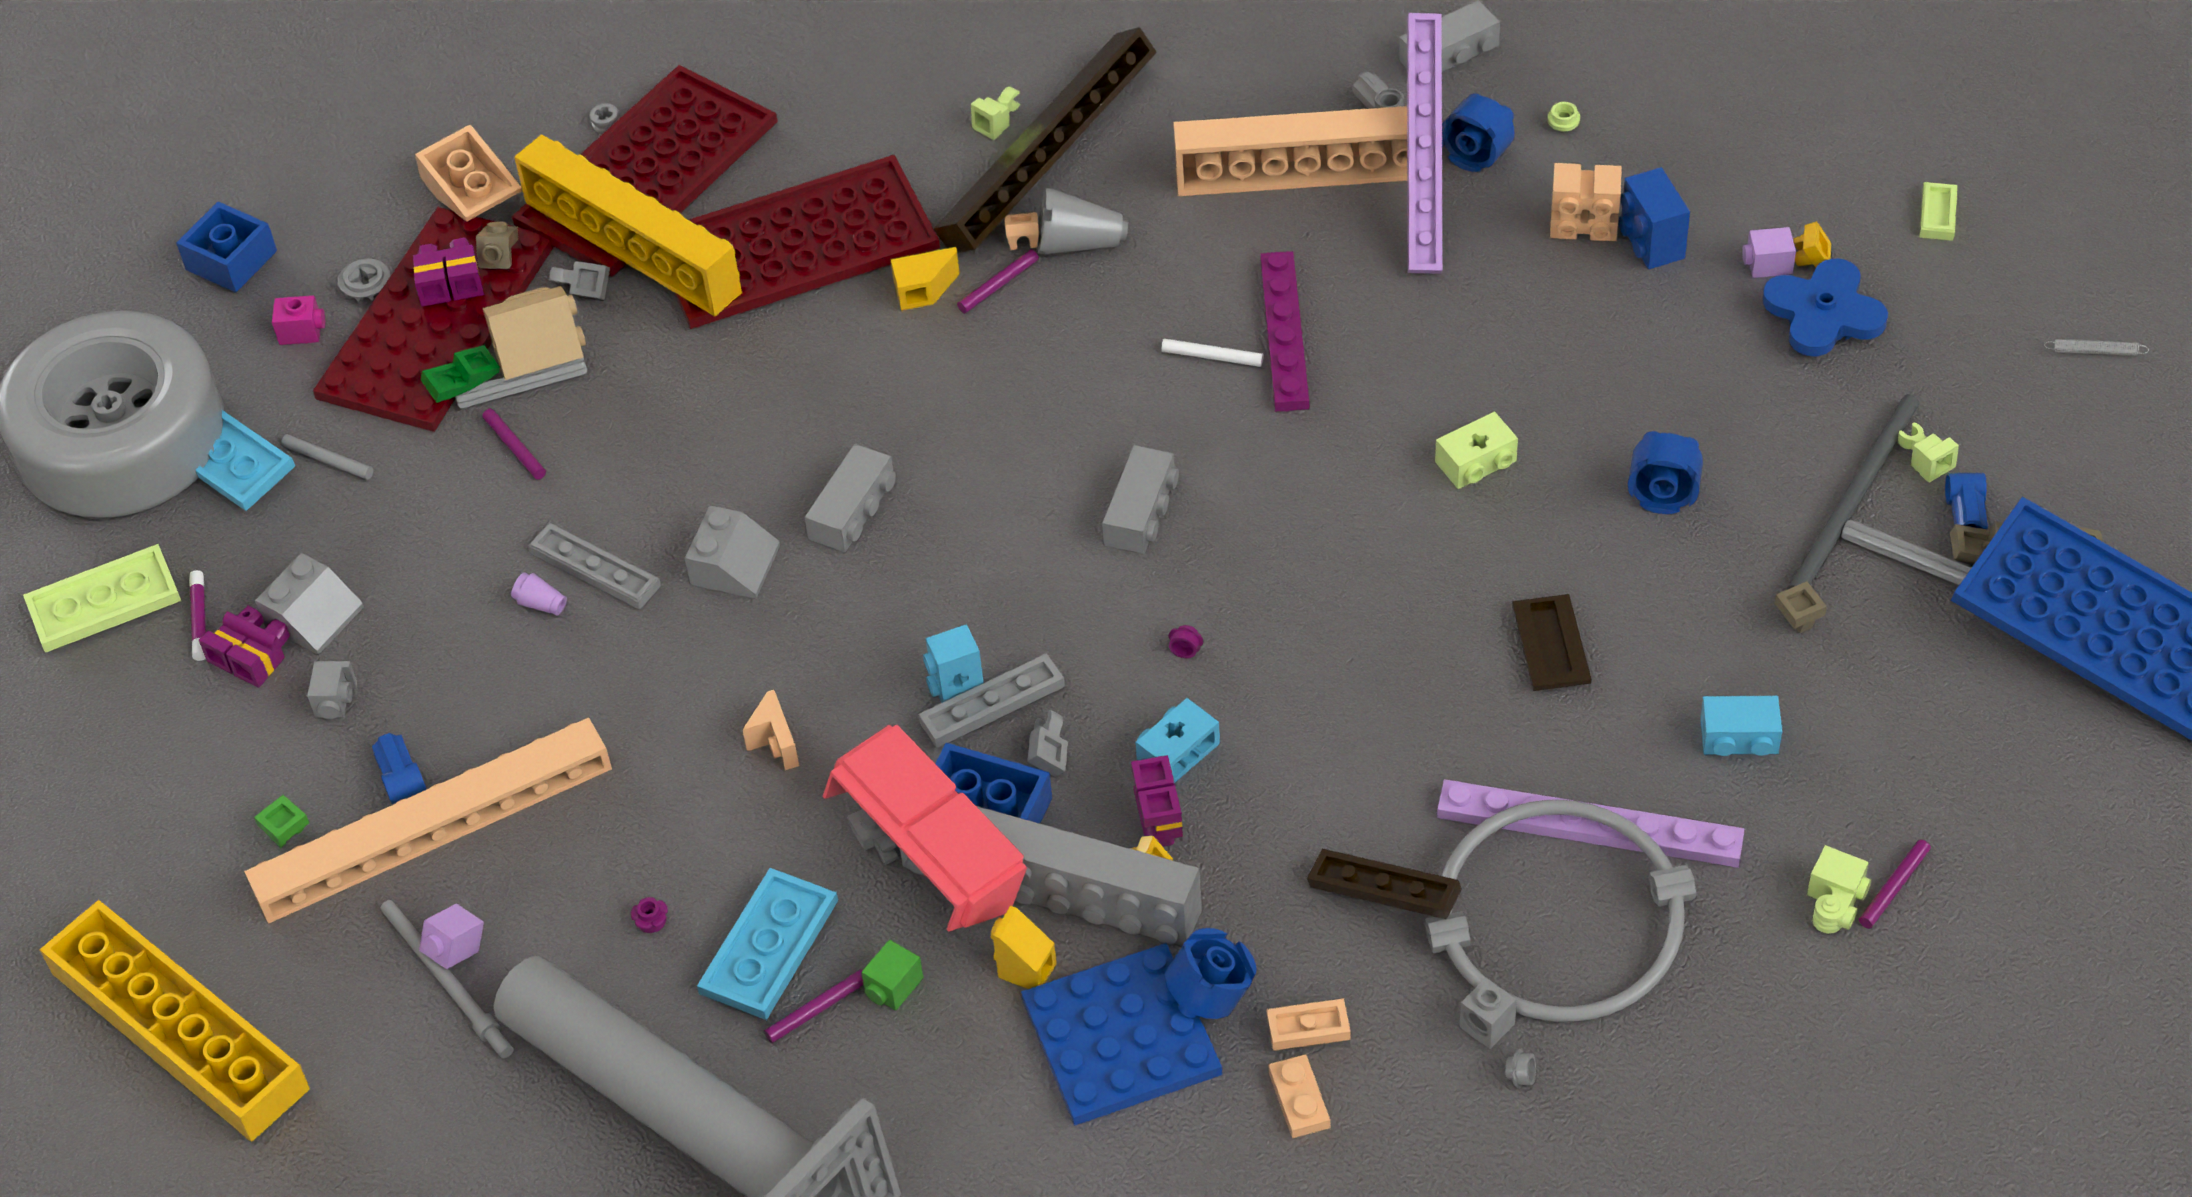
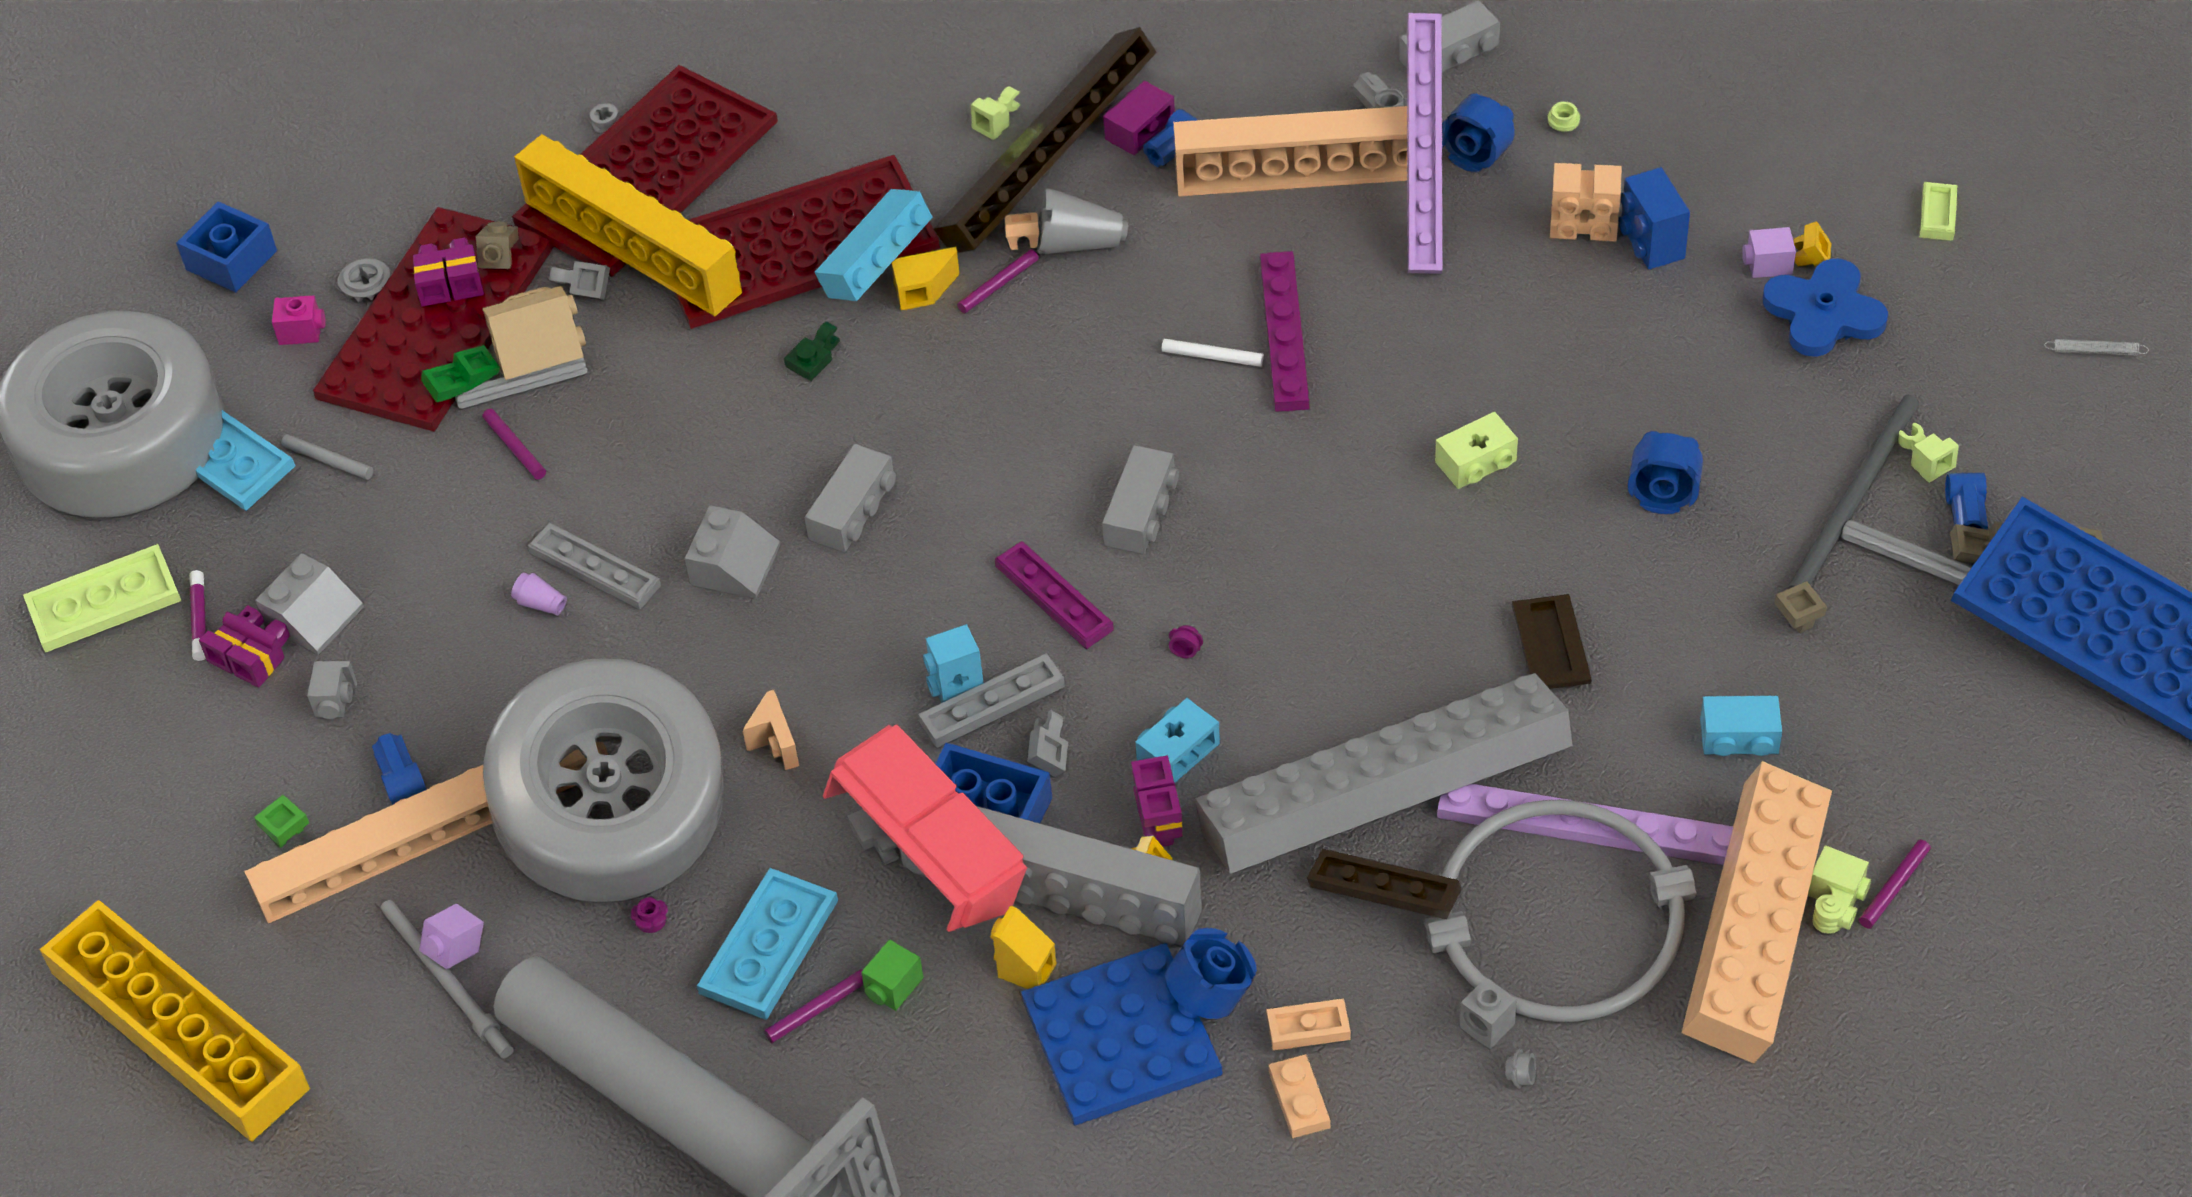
(466, 174): light nougat slope -> none
(571, 712): none -> light grey wheel
(810, 356): none -> dark green plate
(873, 244): none -> medium azure brick
(1054, 594): none -> magenta tile
(1138, 117): none -> magenta brick
(1162, 146): none -> blue piece
(1383, 772): none -> light grey brick
(1757, 913): none -> light nougat brick

